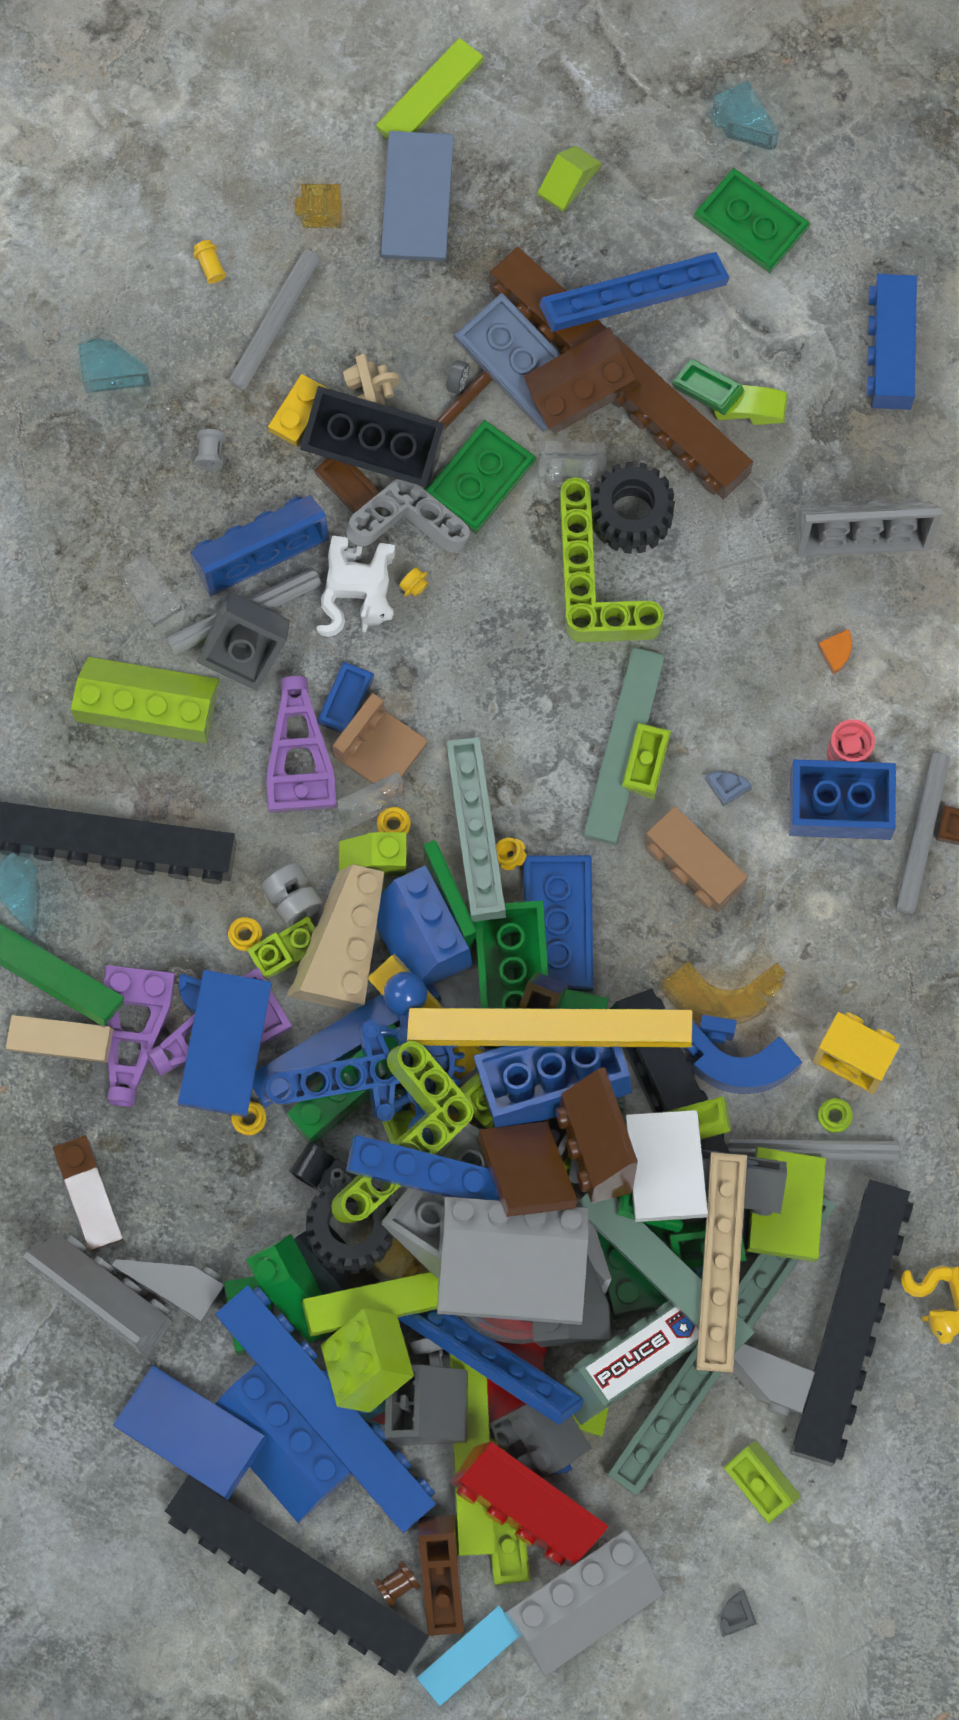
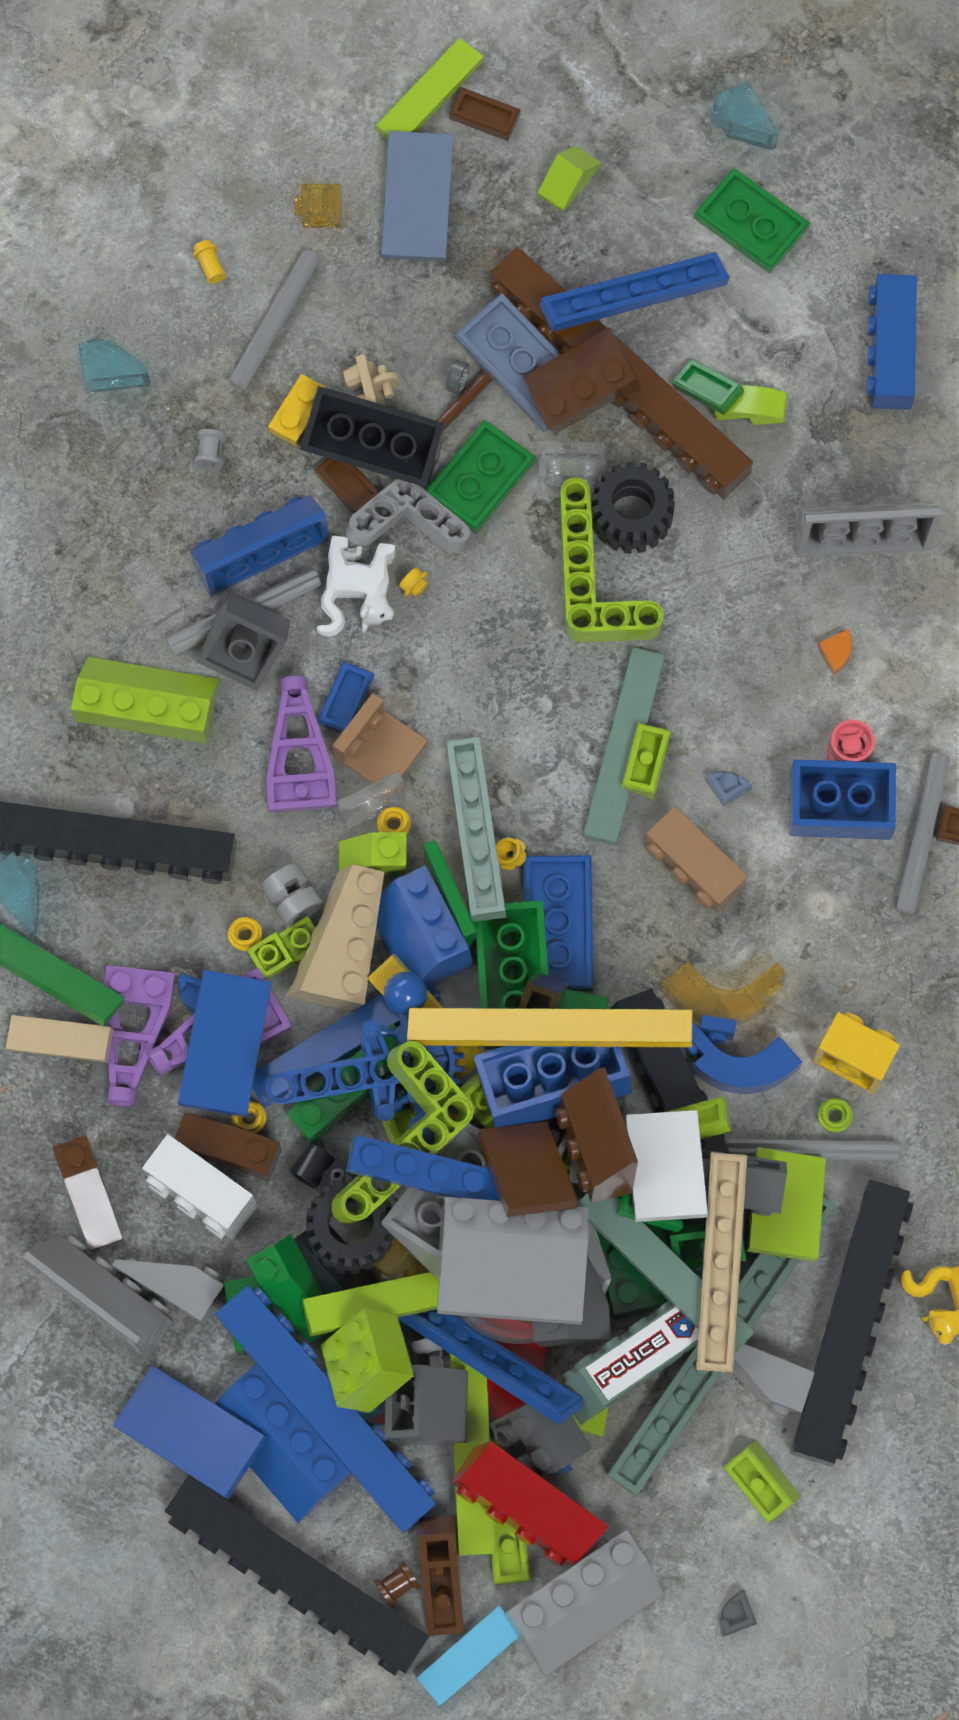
(198, 1188): none -> white brick
(229, 1146): none -> reddish brown slope
(484, 114): none -> reddish brown tile

